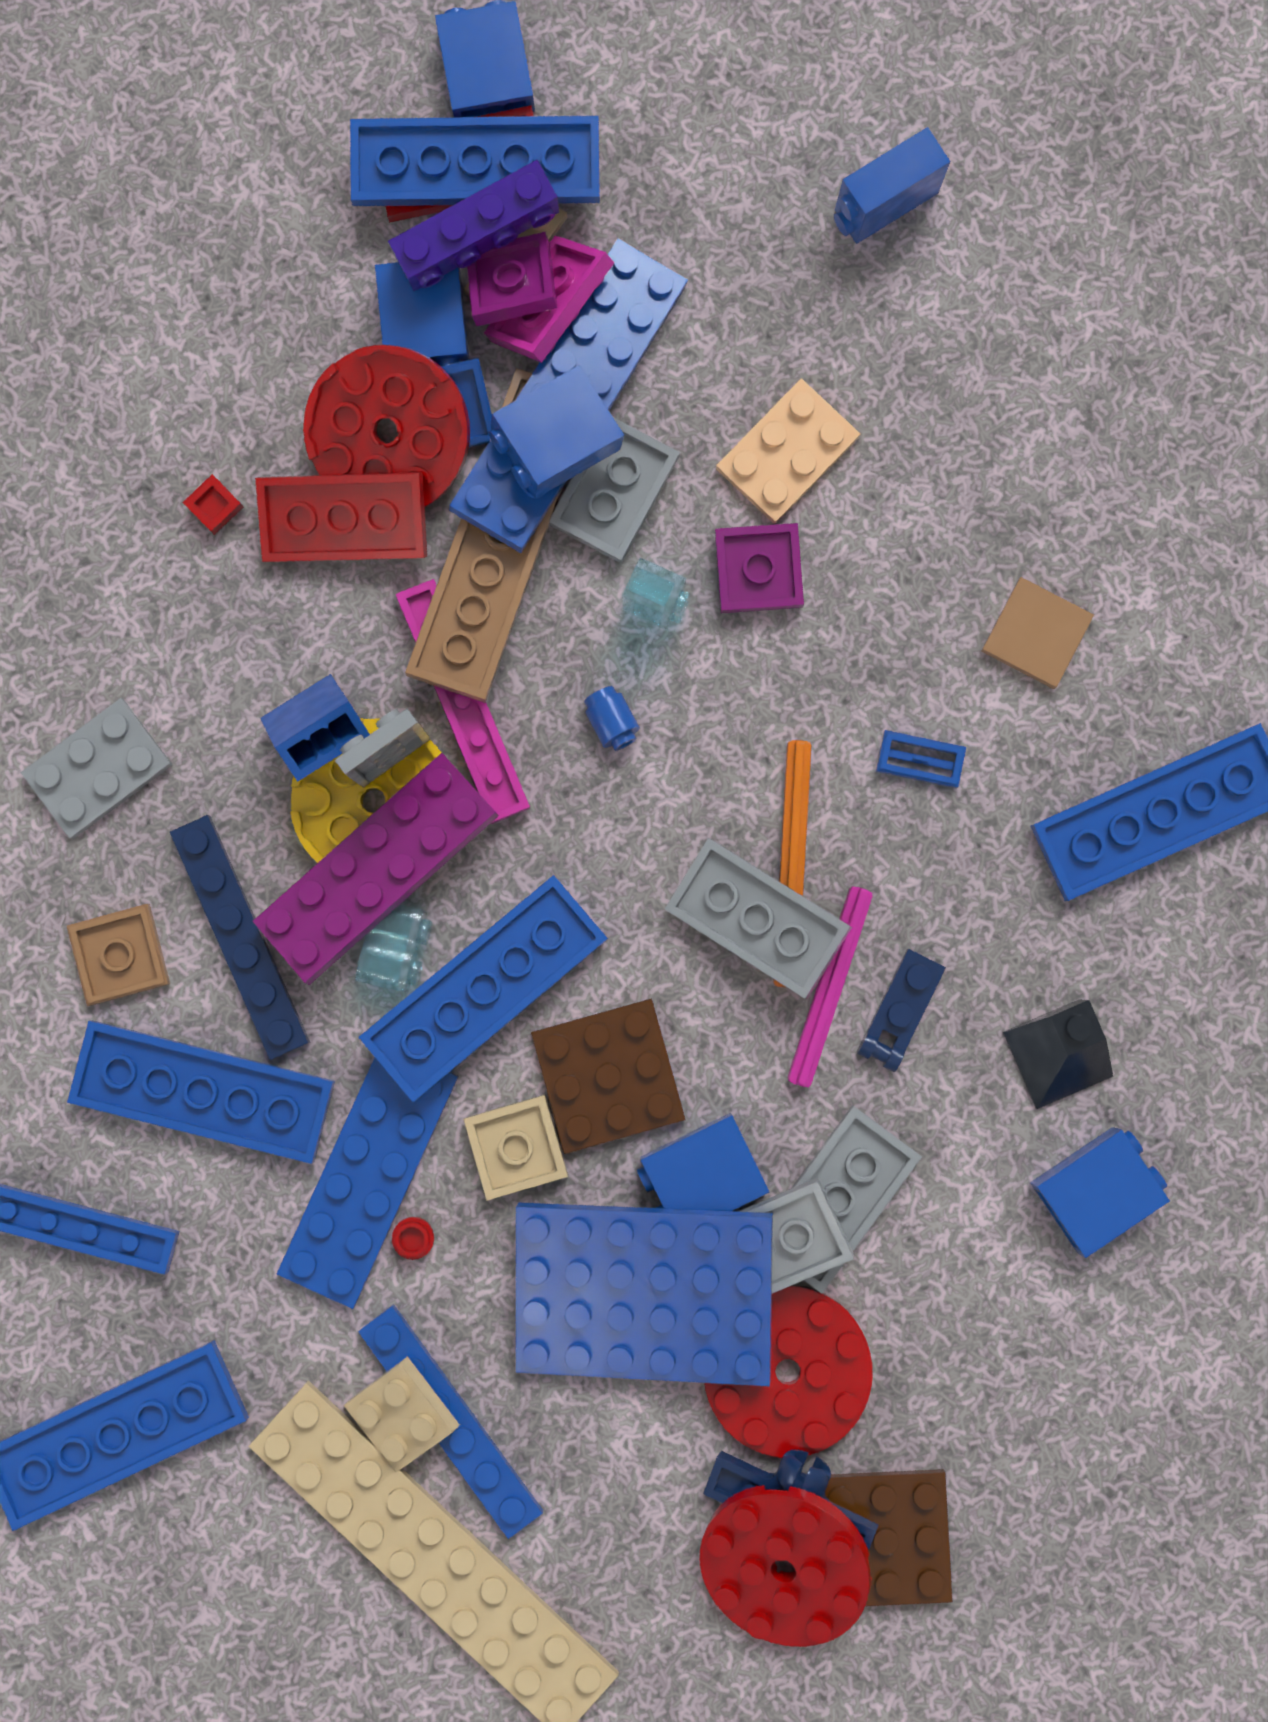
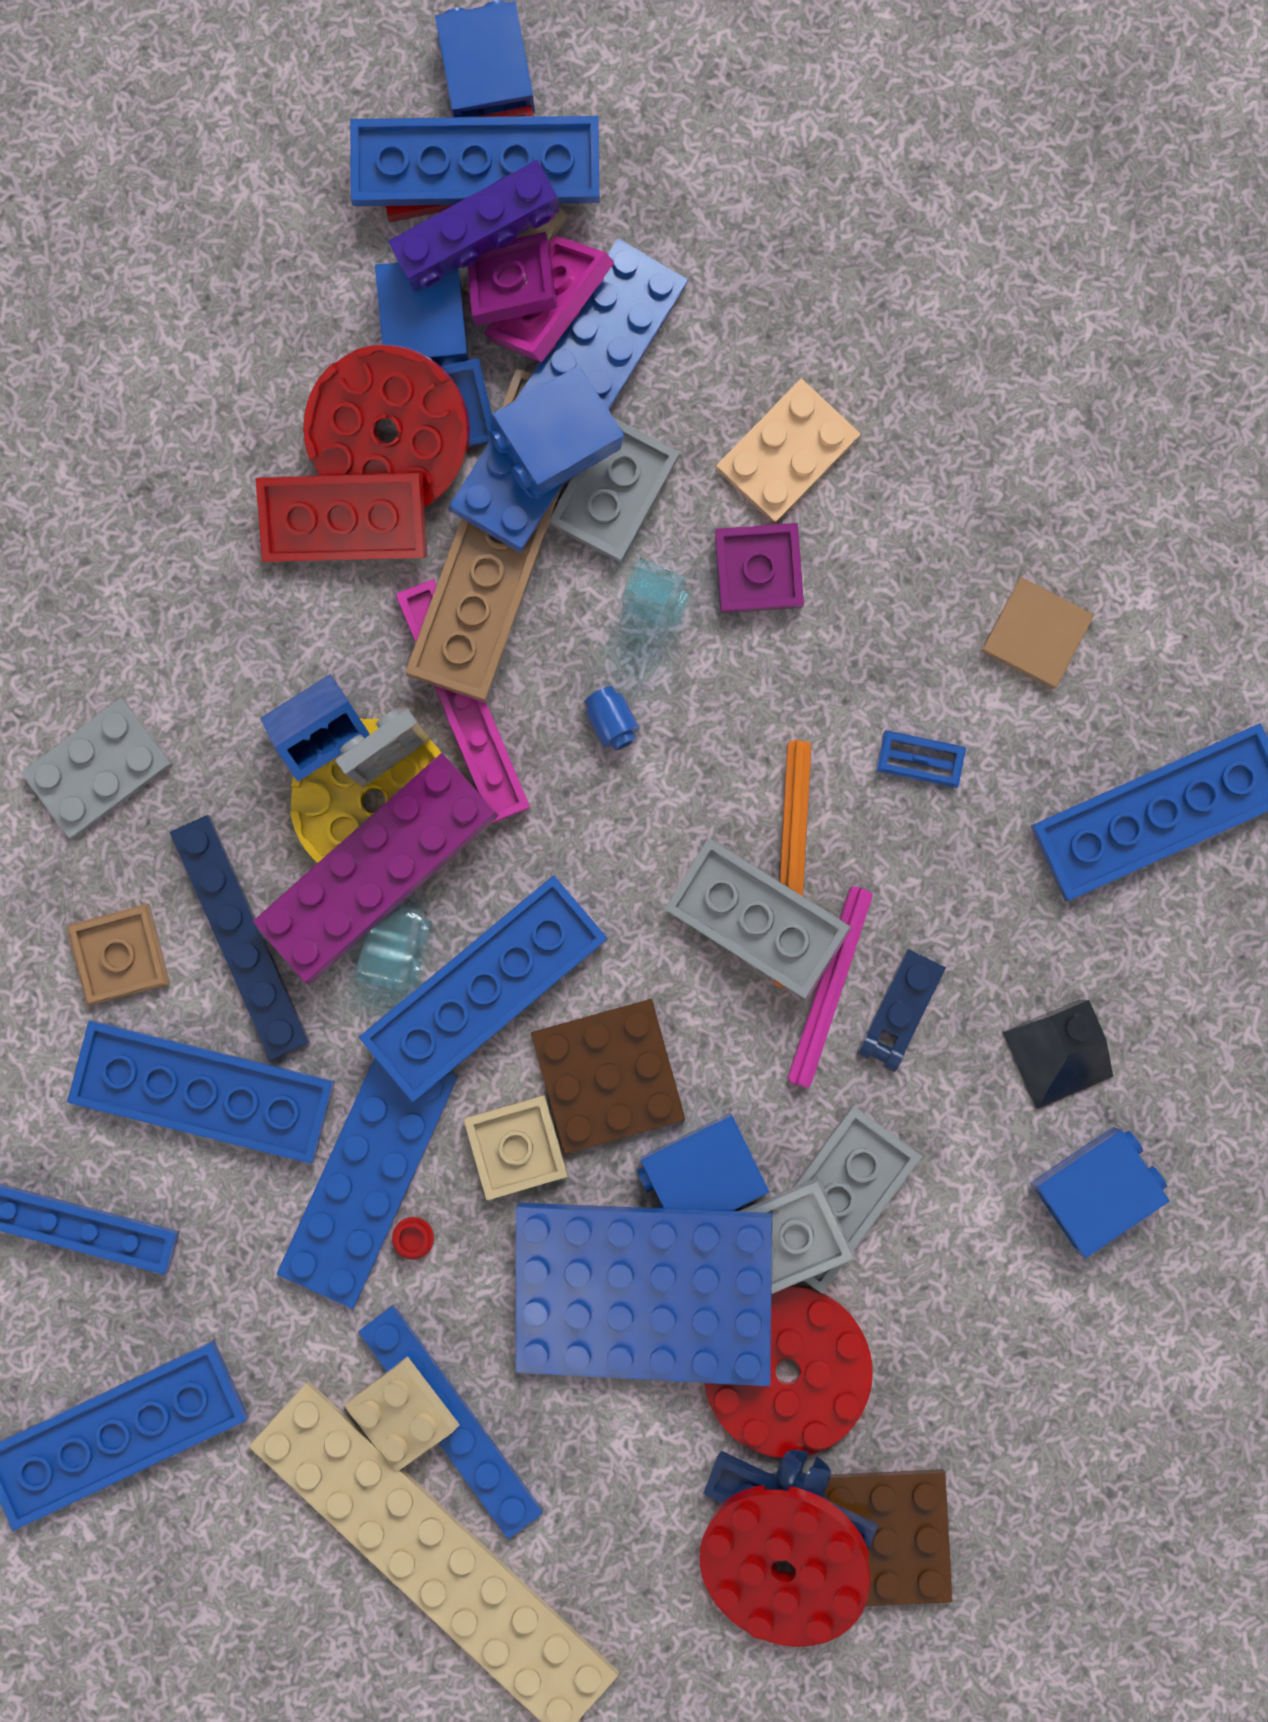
(213, 504): red plate -> none
(890, 186): blue brick -> none

